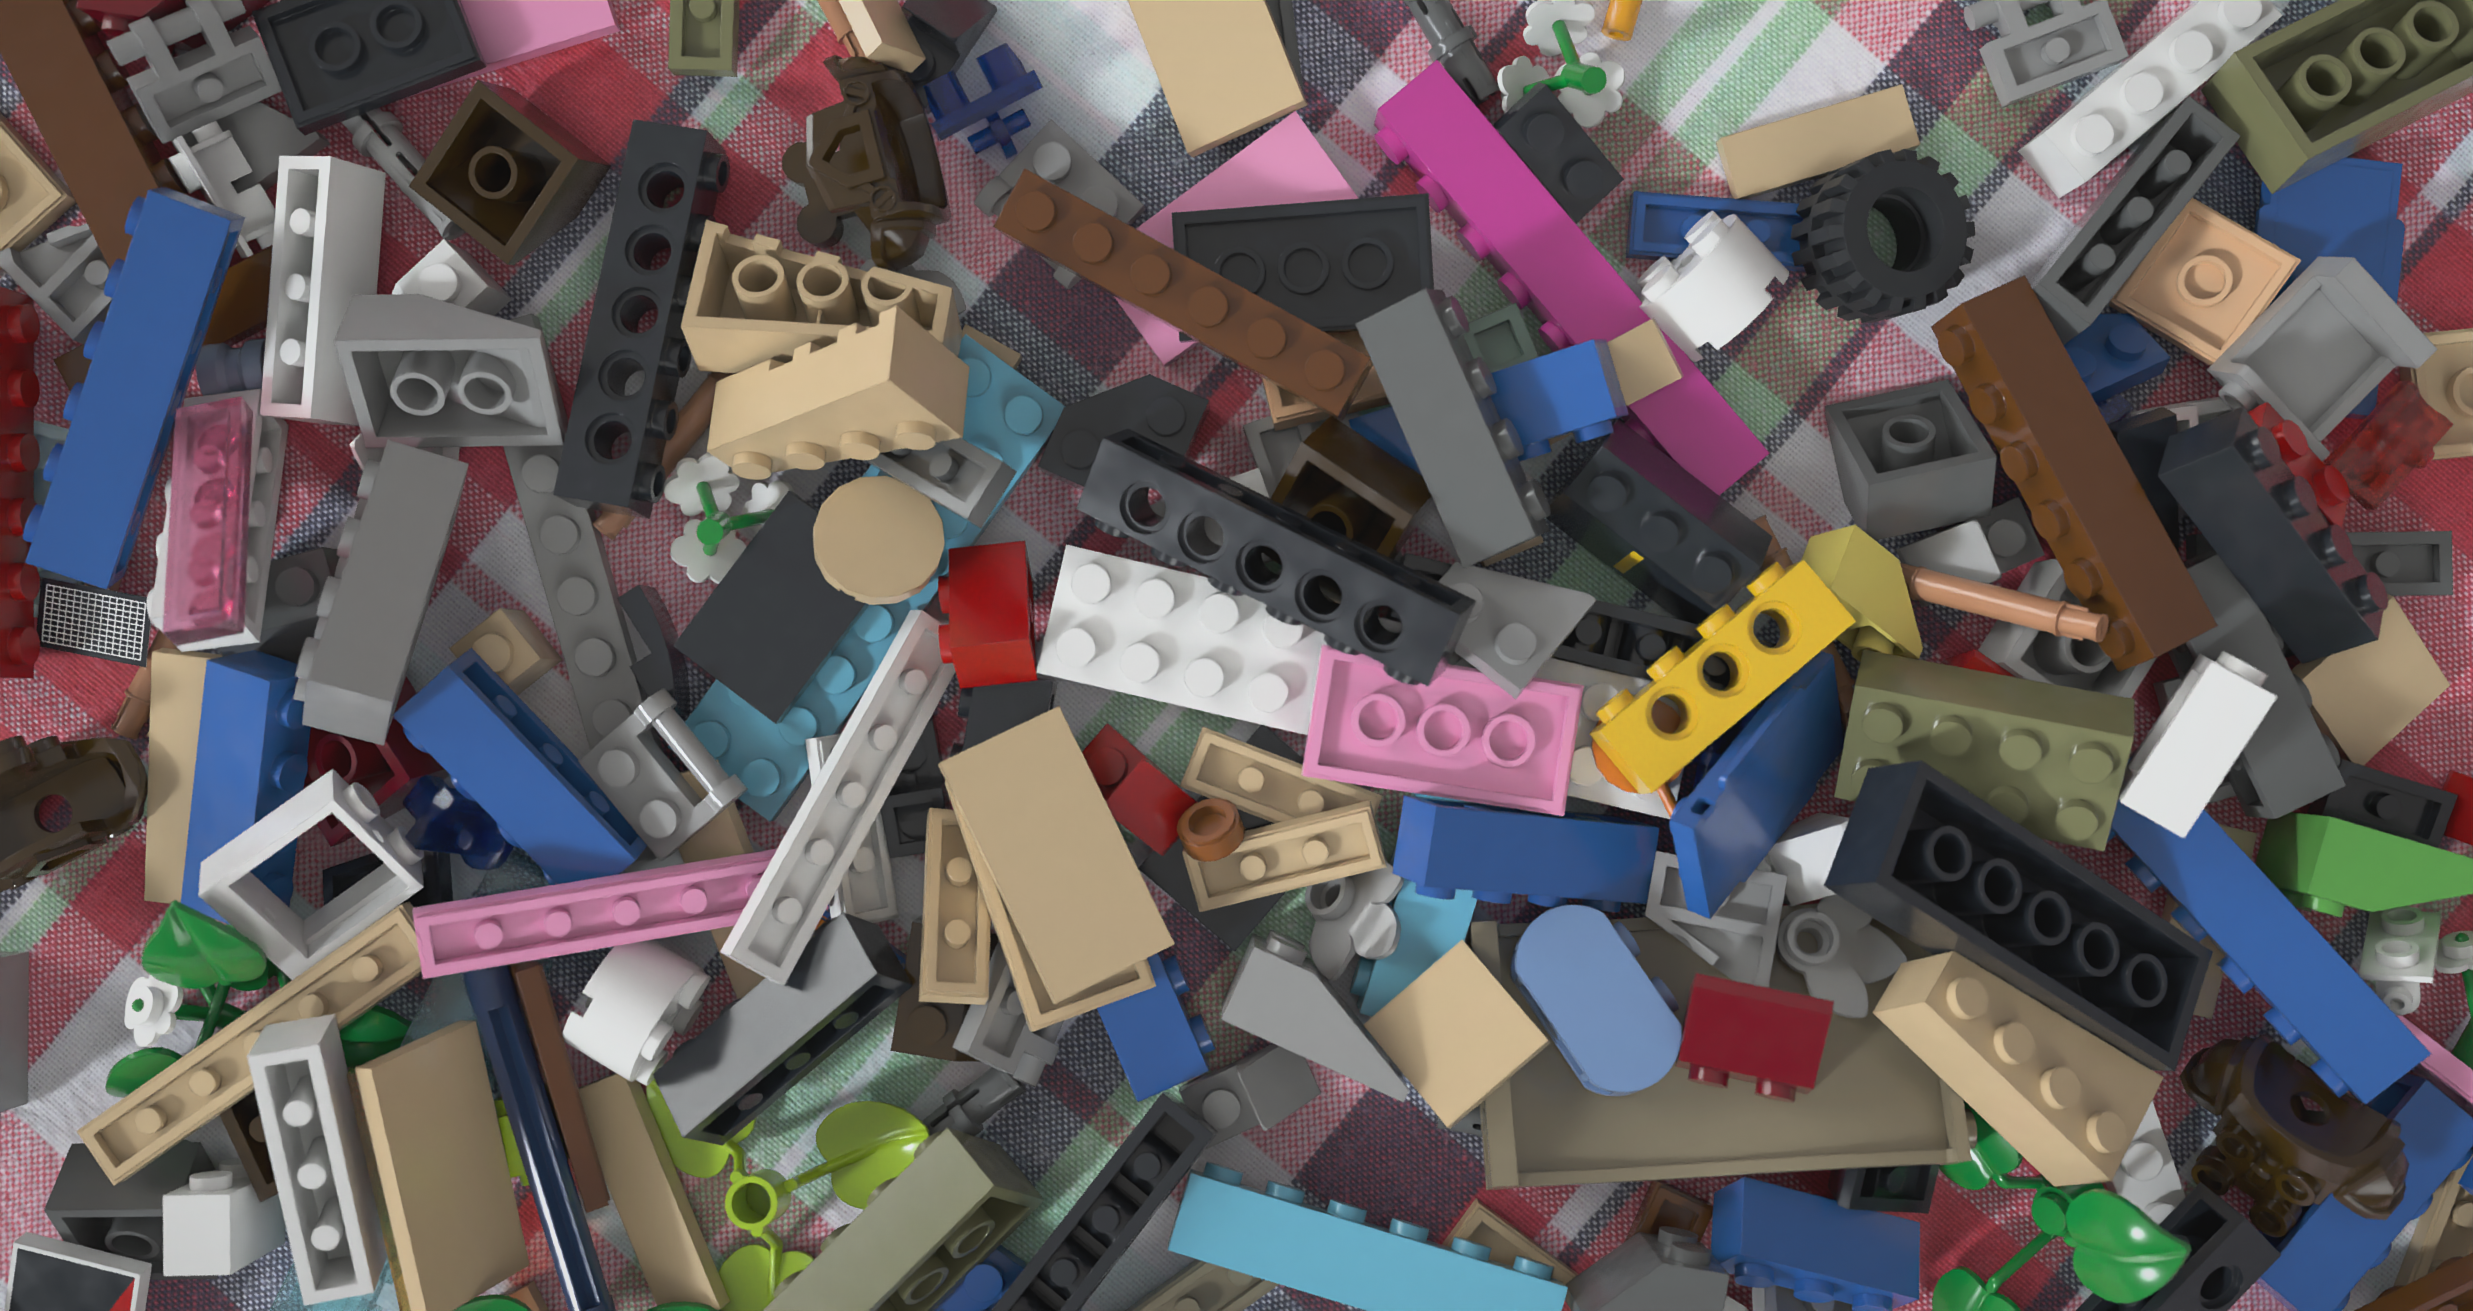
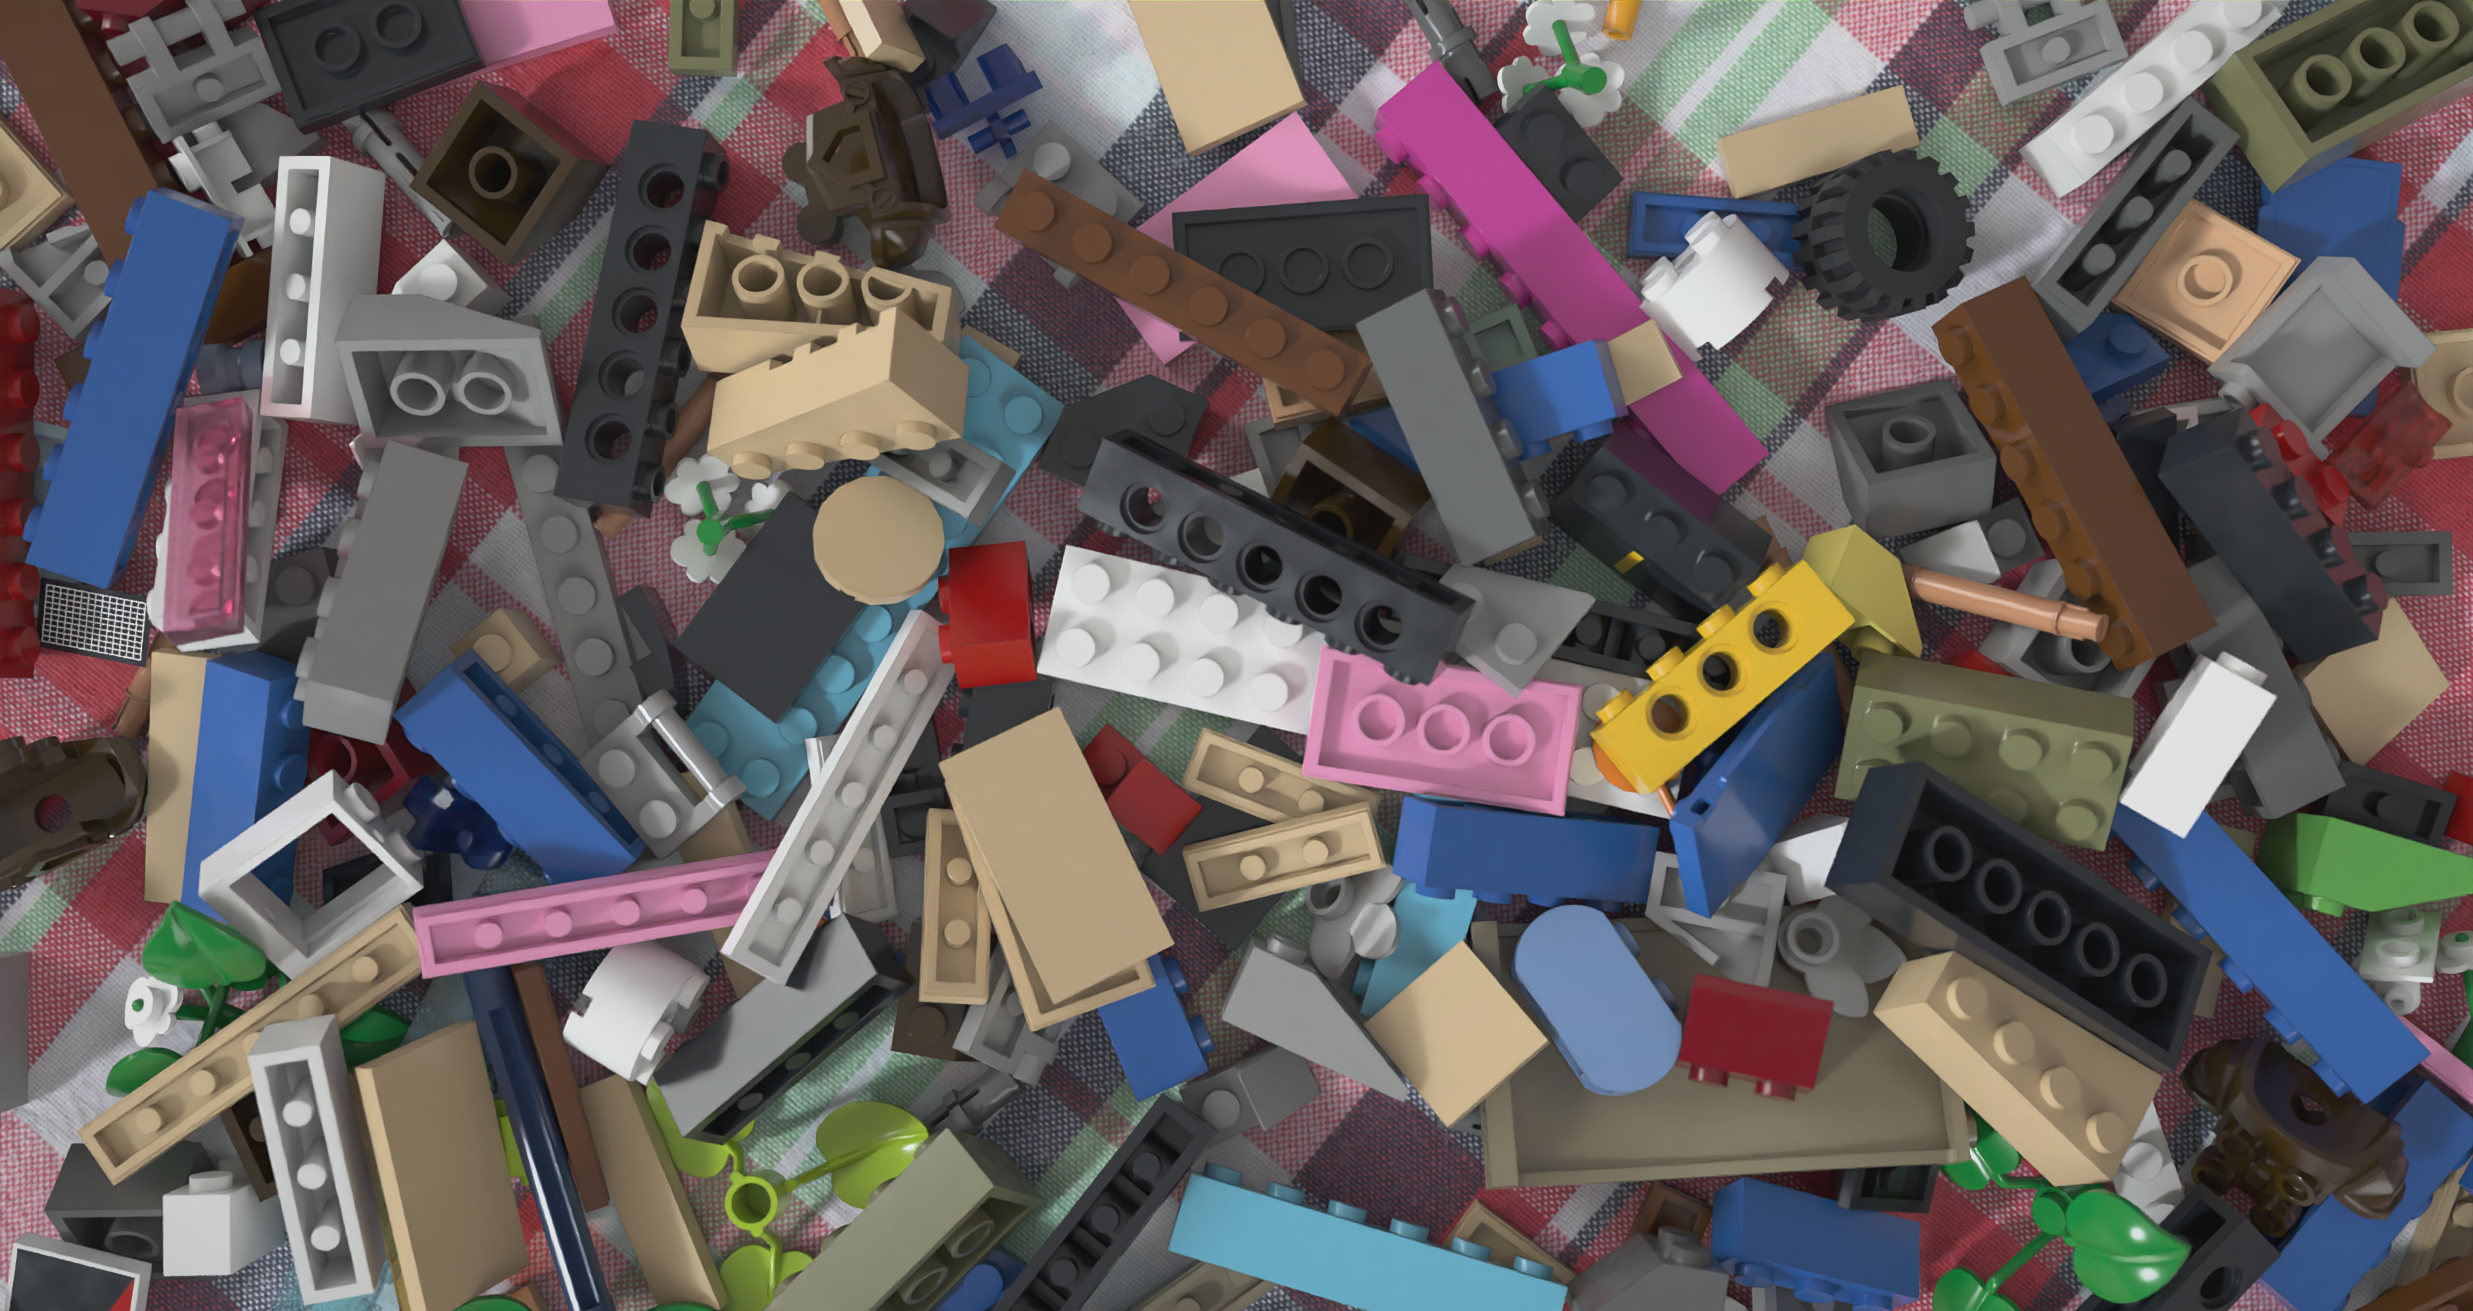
(1211, 829): dark orange tile -> none

